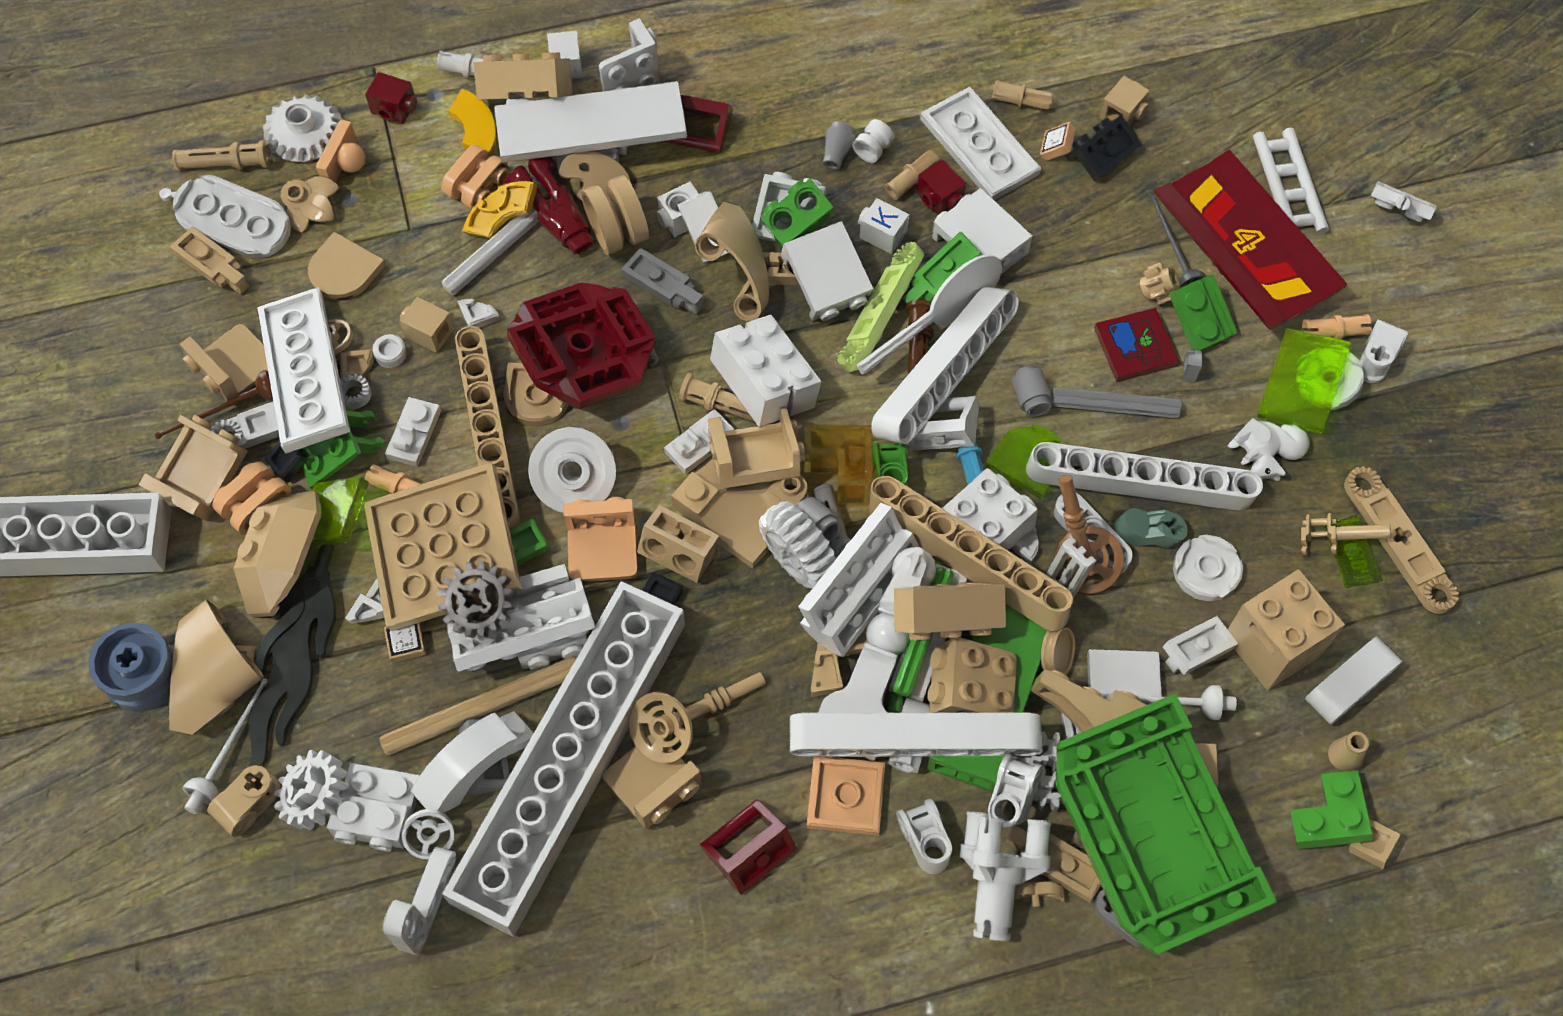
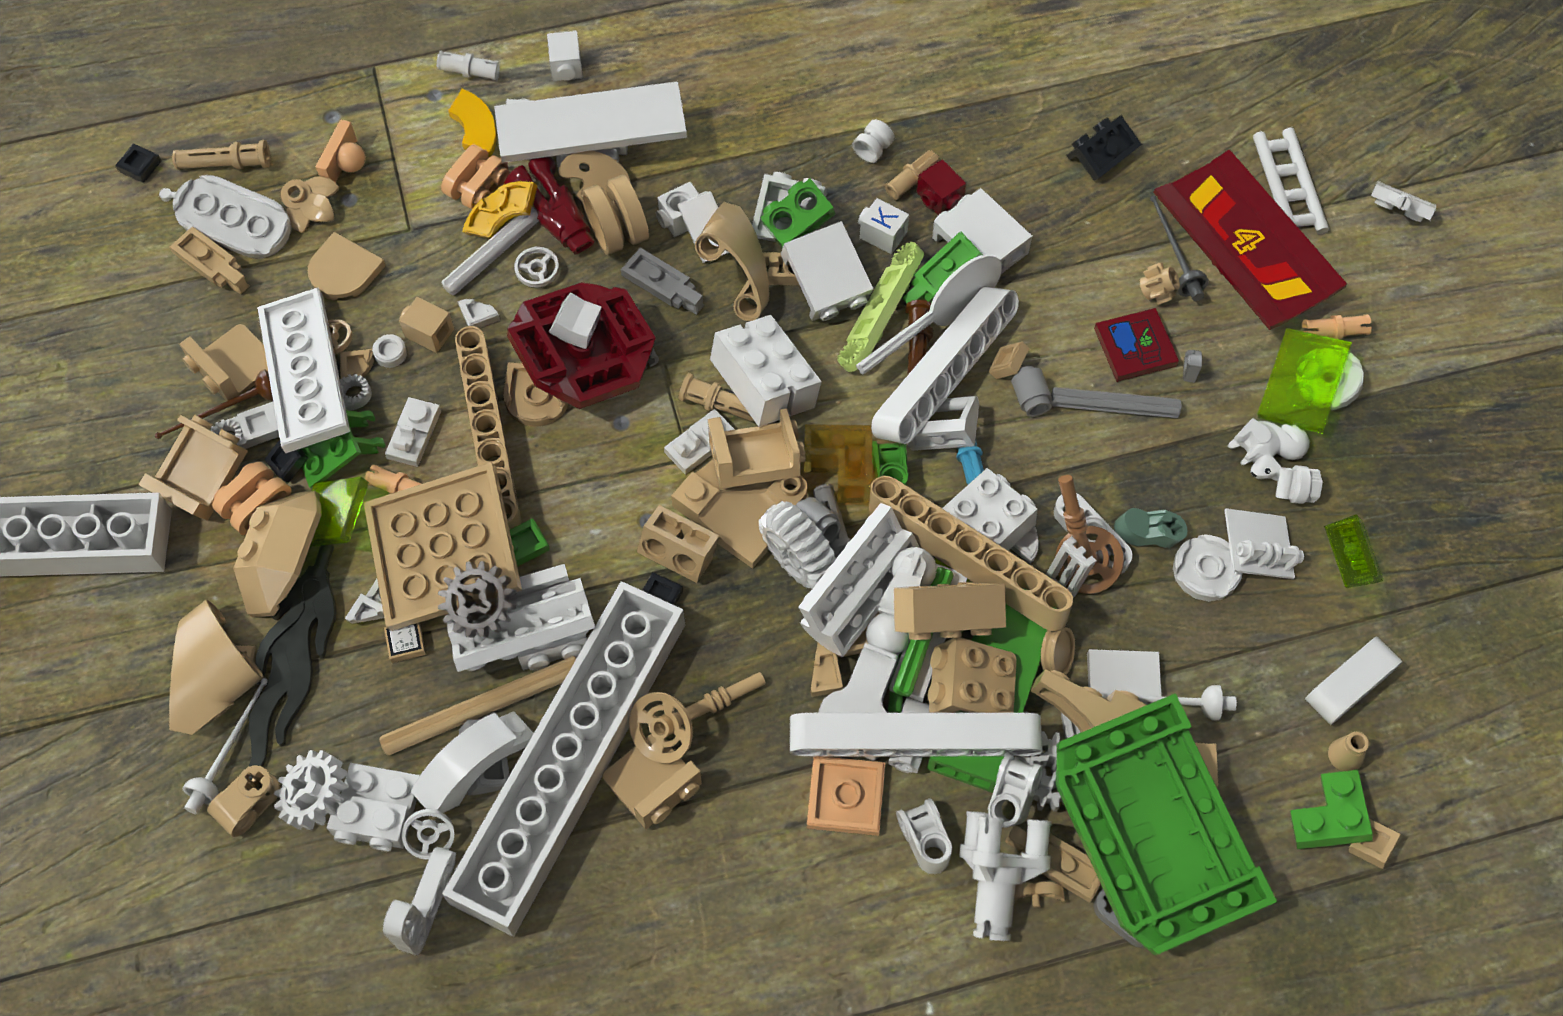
(132, 667): sand blue wheel -> none
(138, 163): none -> black tile
(301, 128): white gear -> none
(391, 97): dark red brick -> none
(523, 77): tan wedge -> none
(536, 263): none -> white piece
(549, 472): white gear -> none
(576, 321): none -> white piece
(601, 539): light nougat bracket -> none
(635, 66): white bracket -> none
(708, 108): dark red tile -> none
(758, 855): dark red tile -> none
(838, 143): light grey cone -> none
(980, 143): white tile -> none
(1008, 360): none -> tan tile
(1013, 453): clear neon green tile -> none
(1021, 95): tan axle -> none
(1058, 141): tile -> none
(1125, 99): tan brick -> none
(1158, 470): white beam -> none
(1199, 646): white plate -> none
(1203, 313): bright green plate -> none
(1261, 544): none -> white hinge
(1284, 629): tan container -> none
(1299, 484): none -> white piece
(1340, 533): tan piece -> none
(1381, 350): white piece -> none
(1414, 557): tan piece -> none

